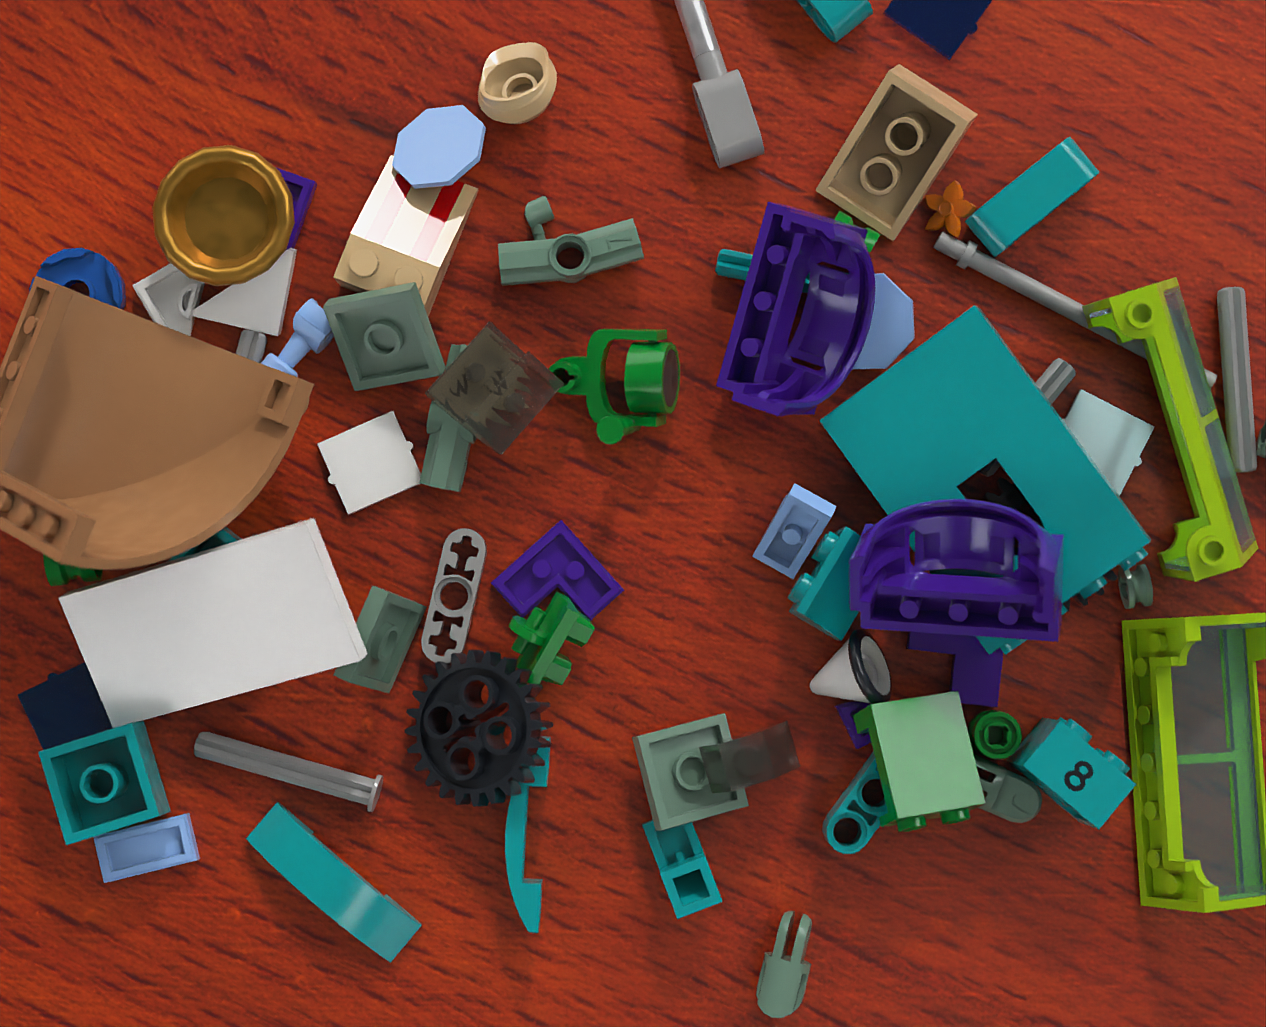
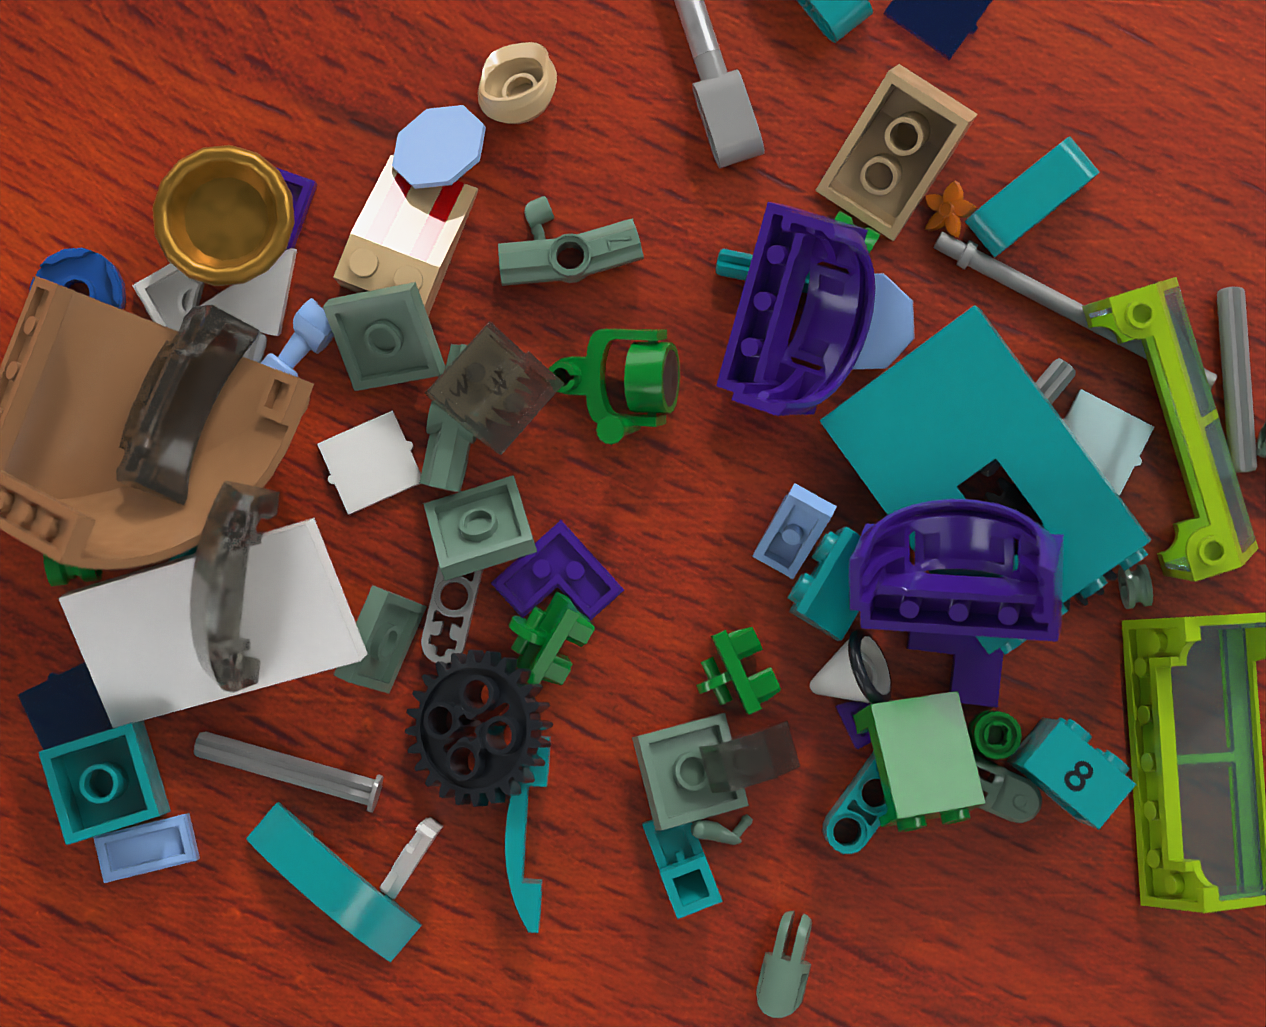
(178, 399): none -> clear smoke windscreen
(220, 583): none -> clear smoke windscreen
(410, 857): none -> white tile
(479, 528): none -> sand green tile
(714, 831): none -> sand green piece
(750, 689): none -> green hips

